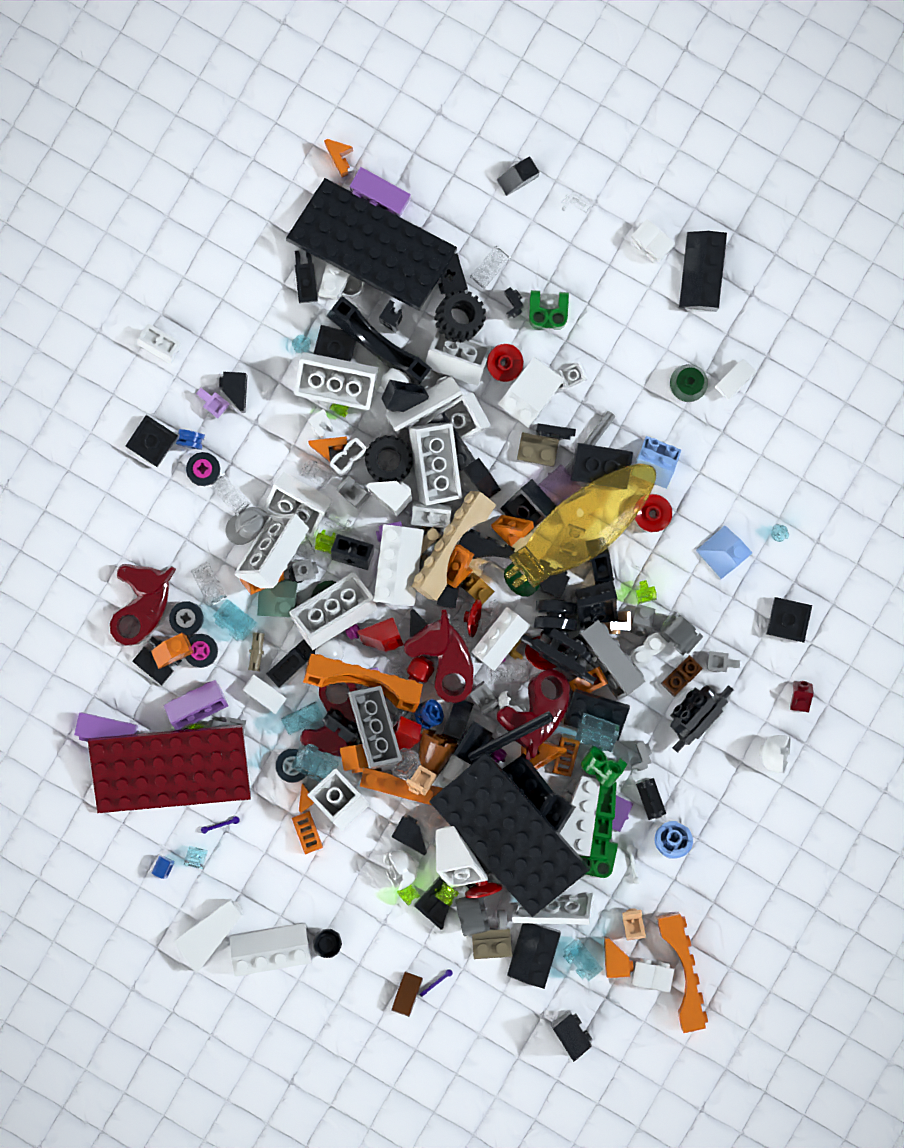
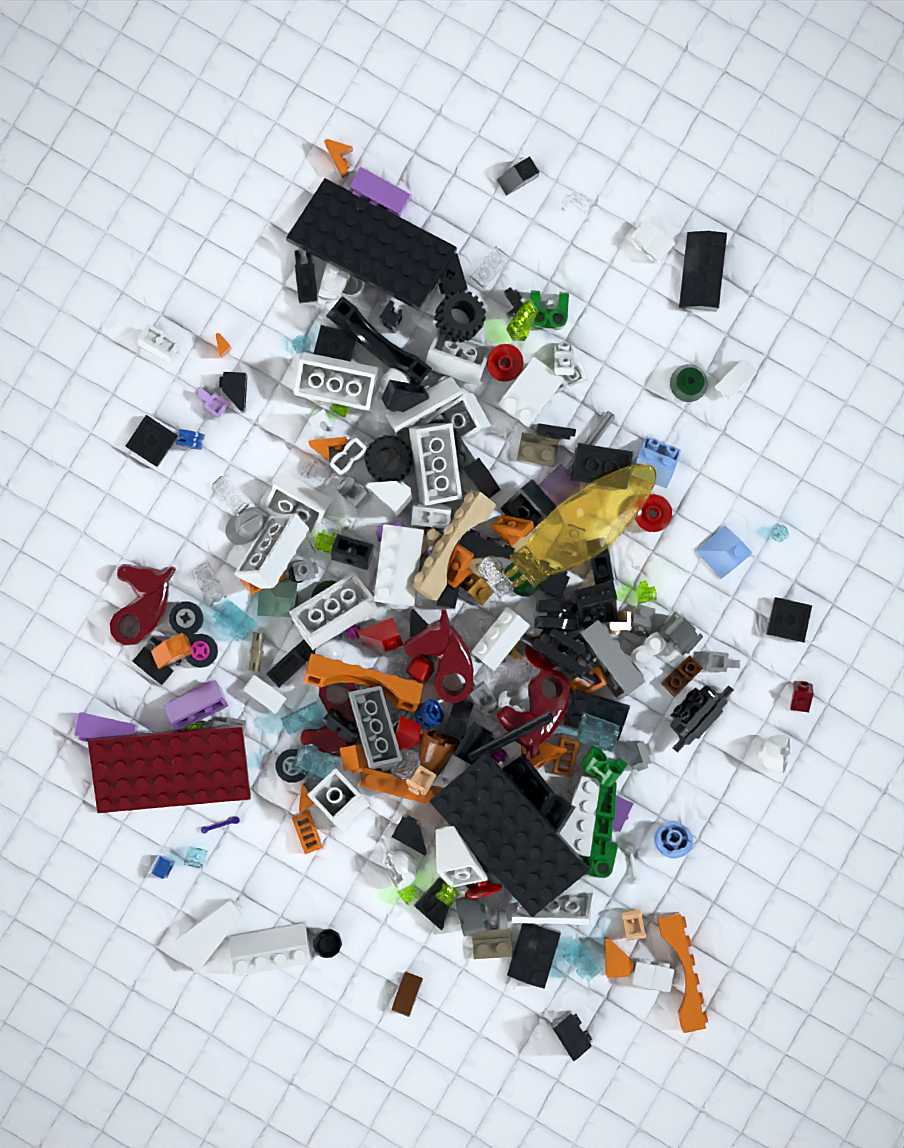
(210, 469): black wheel -> none
(223, 346): none -> orange slope
(448, 973): dark purple hinge -> none
(472, 617): red dish -> none
(492, 574): none -> clear slope
(522, 321): none -> clear neon green slope
(563, 358): none -> white slope
(651, 799): black hinge -> none

